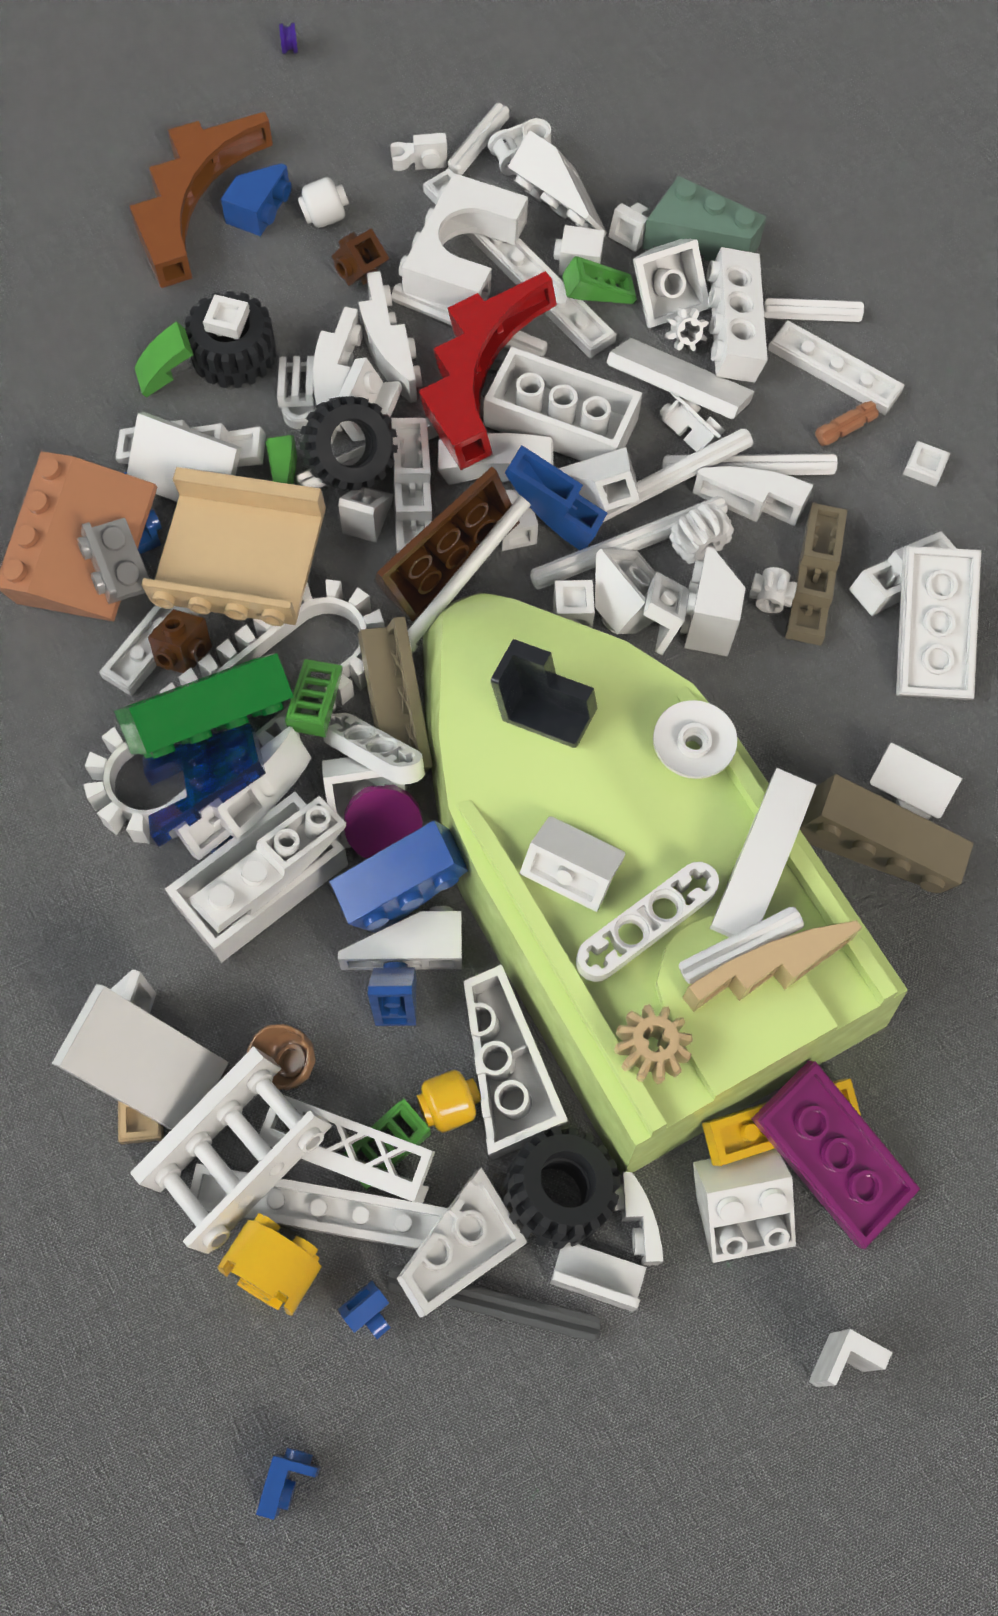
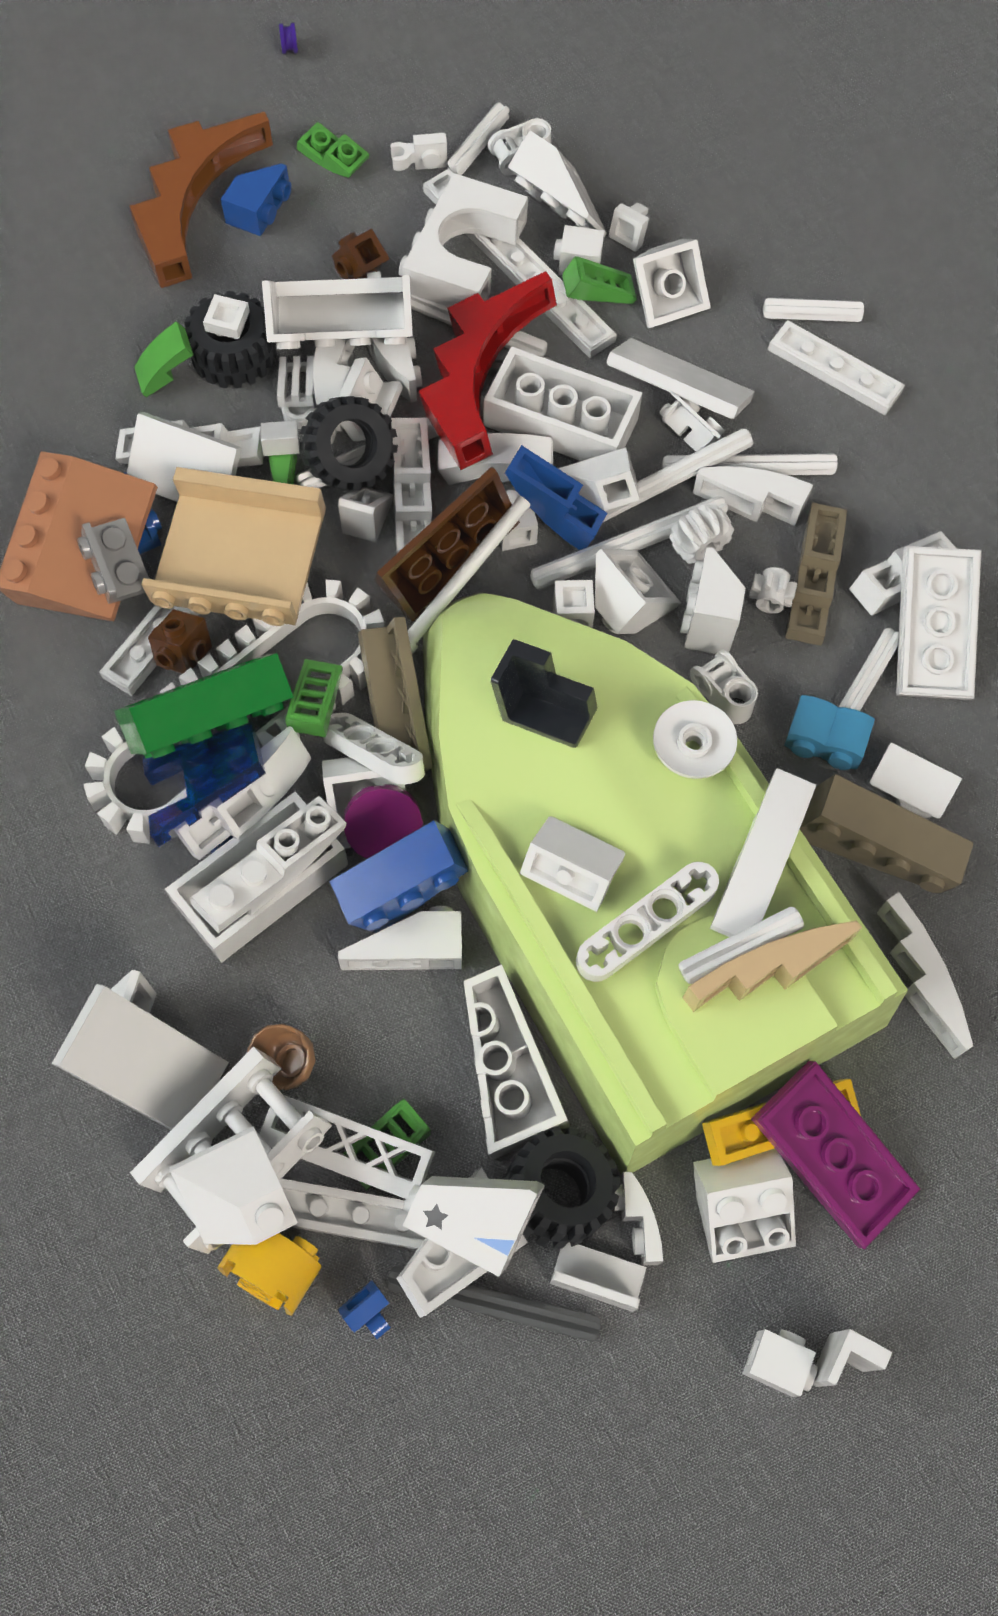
(136, 1127): tan tile -> none
(234, 1192): none -> white slope
(278, 1488): blue bracket -> none
(279, 438): none -> white slope
(323, 202): white head -> none
(332, 153): none -> bright green slope
(338, 311): none -> white windscreen
(393, 995): blue slope -> none
(448, 1101): yellow head -> none
(473, 1216): none -> white slope
(636, 1044): tan gear -> none
(667, 606): white panel -> none
(678, 325): white gear -> none
(703, 215): sand green wedge -> none
(723, 680): none -> white piece
(737, 315): white brick -> none
(781, 1362): none -> white brick
(829, 732): none -> dark azure brick
(846, 423): nougat axle -> none
(871, 670): none -> white axle
(926, 463): white tile -> none
(932, 987): none -> white slope

